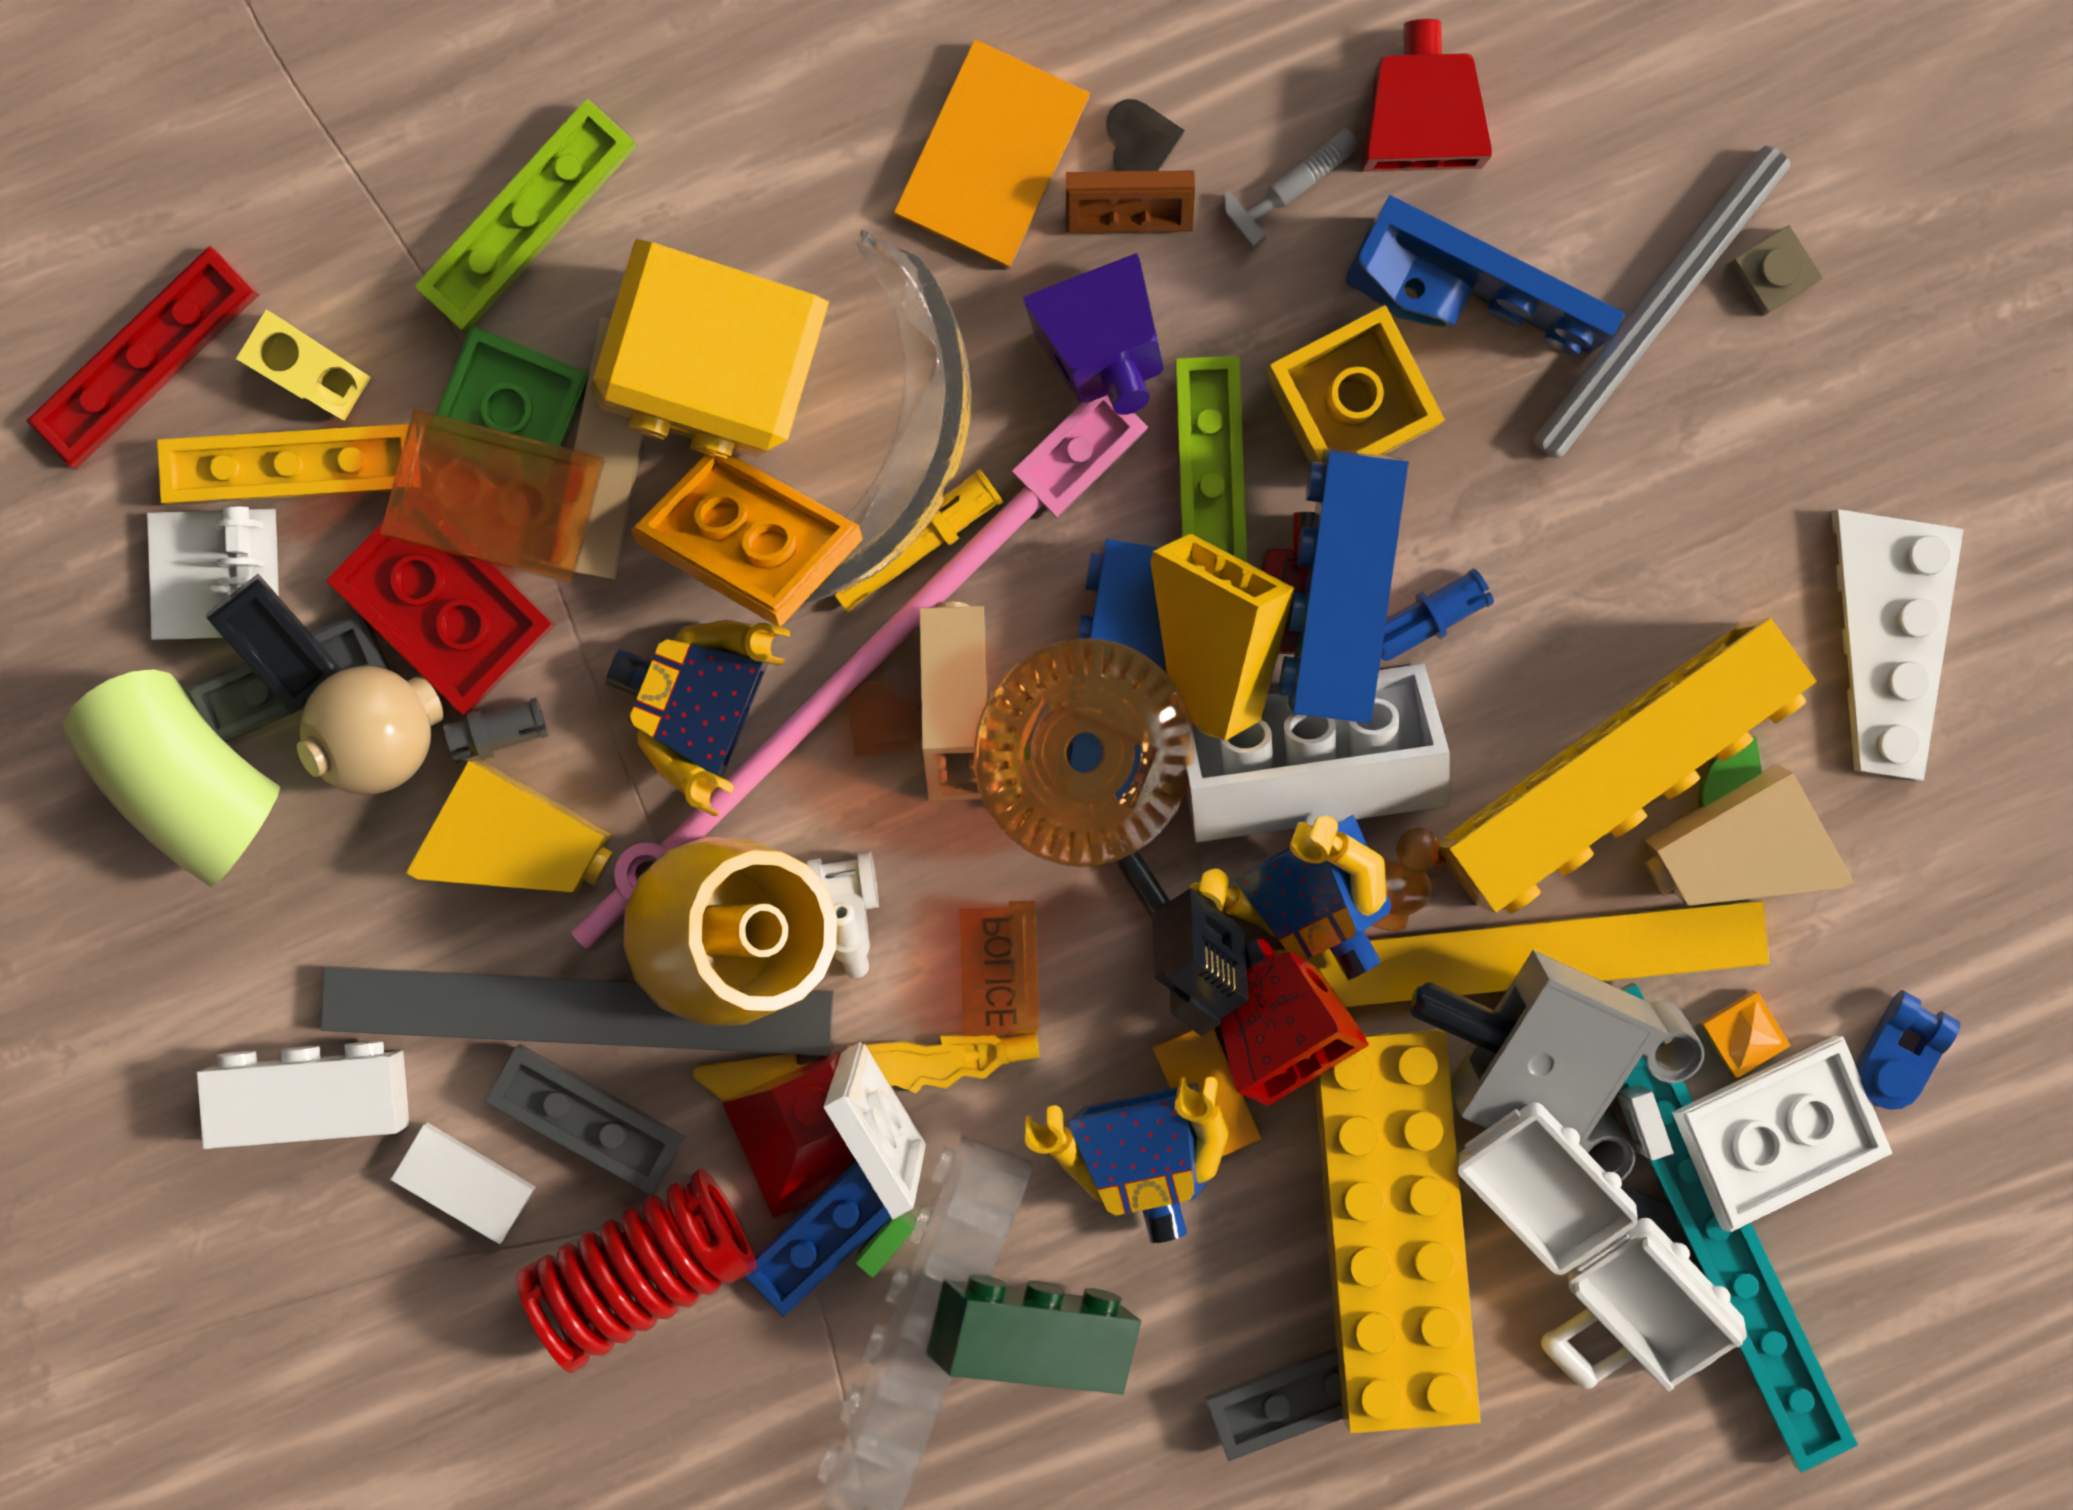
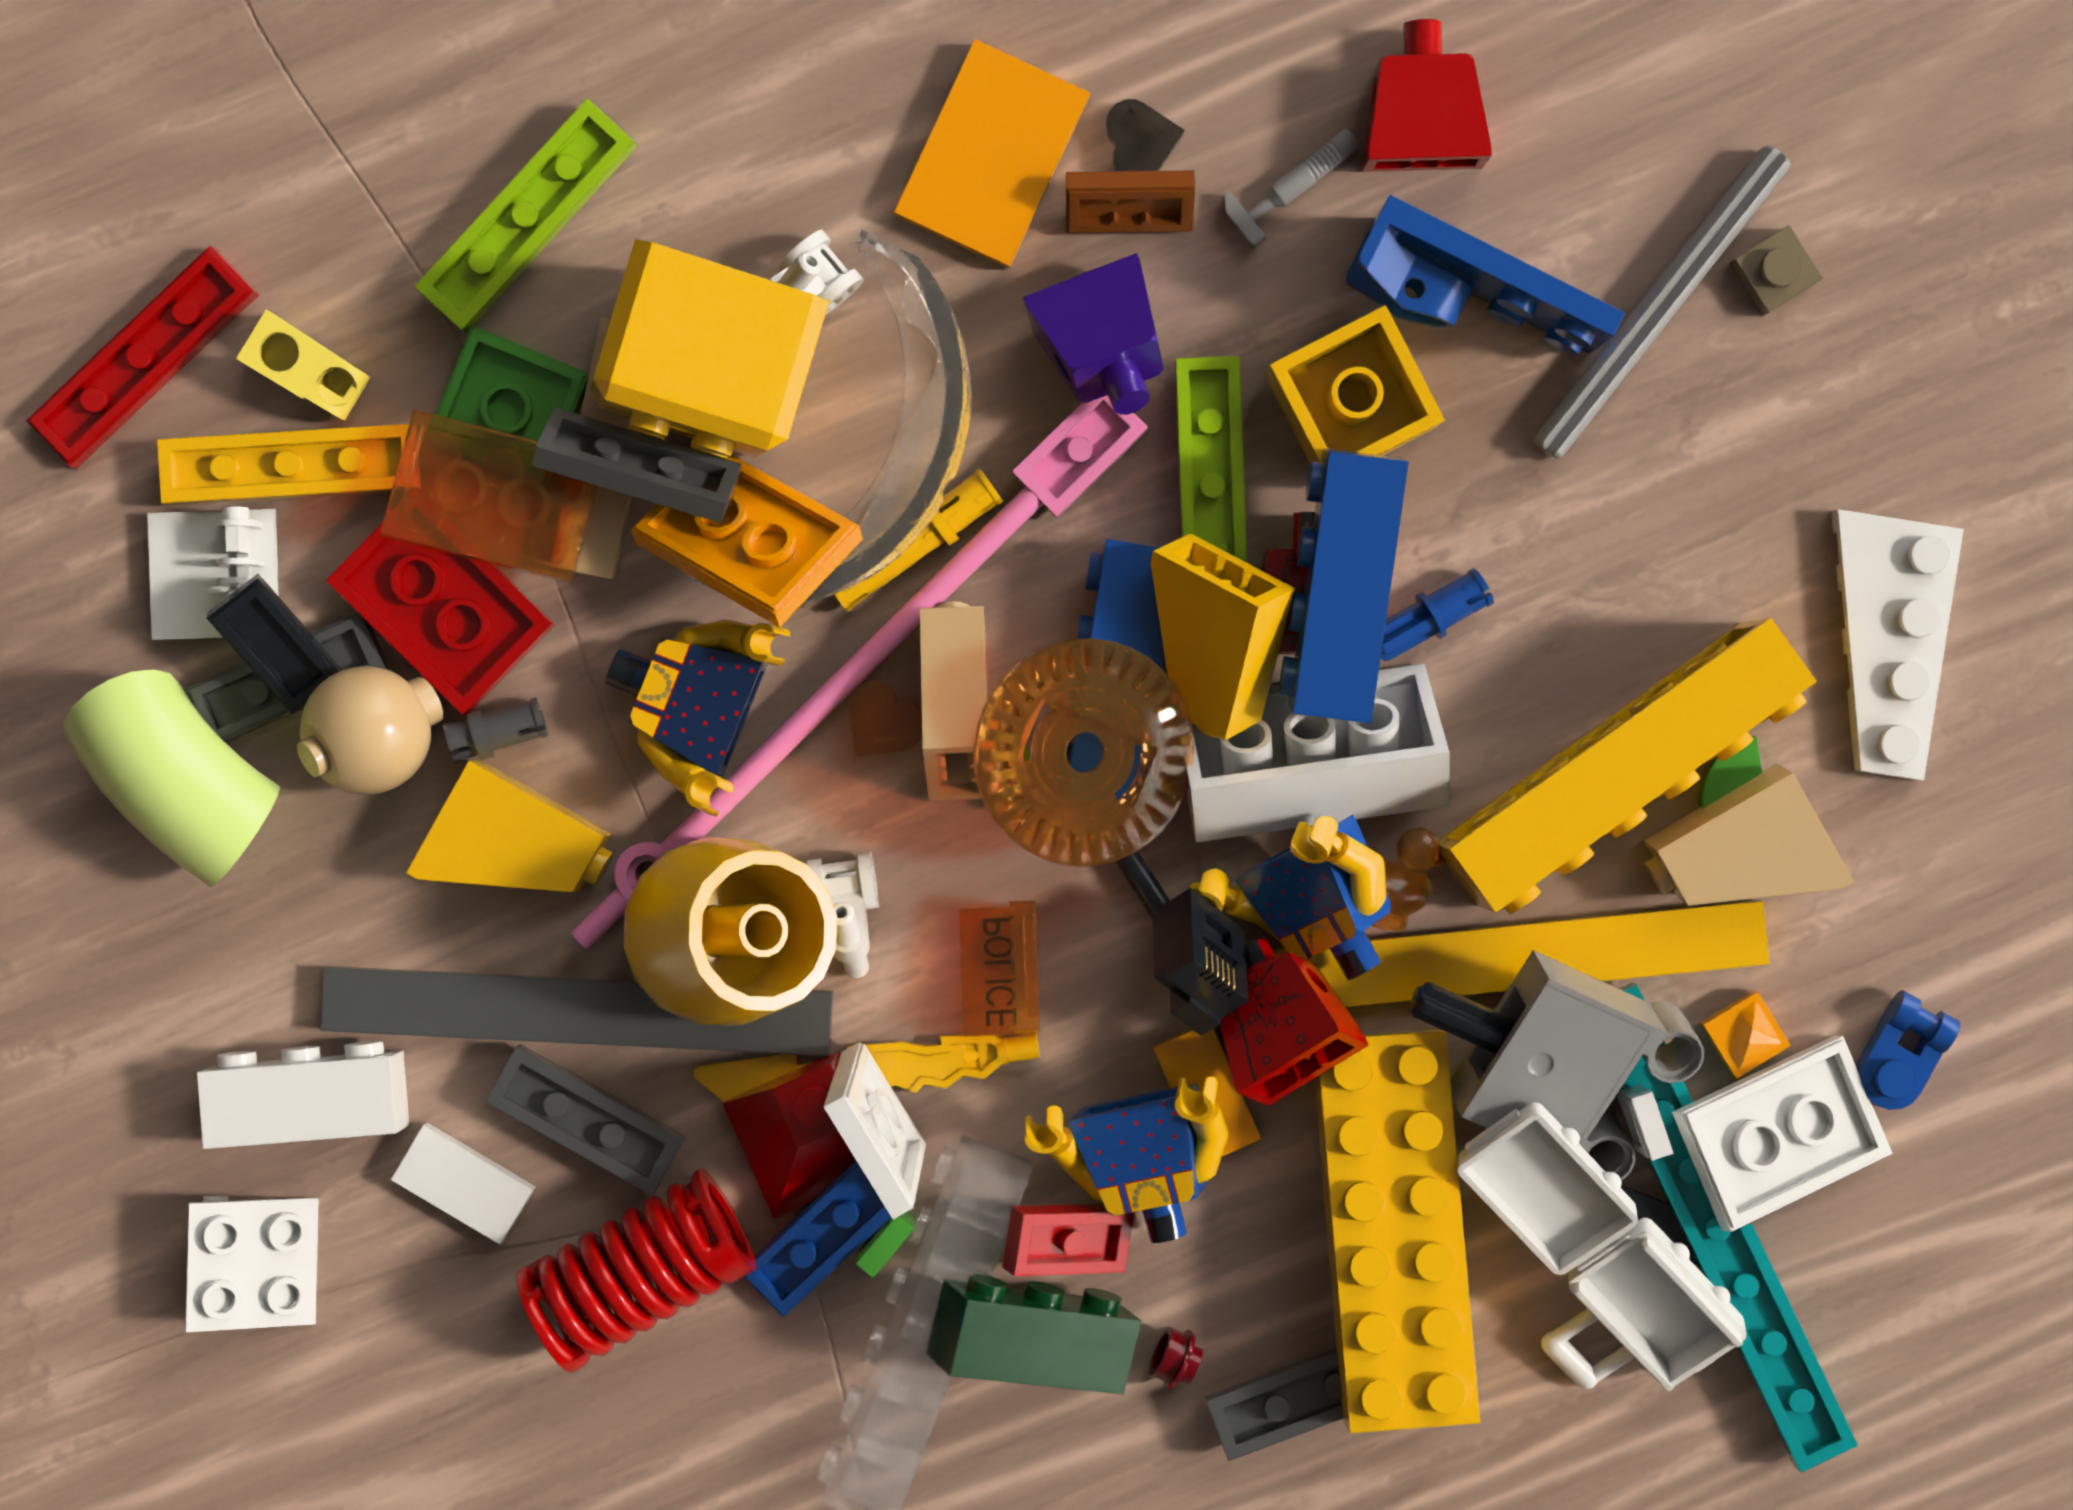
(251, 1263): none -> white hinge
(636, 465): none -> dark grey plate
(818, 271): none -> white piece
(1066, 1240): none -> plate
(1175, 1358): none -> dark red plate

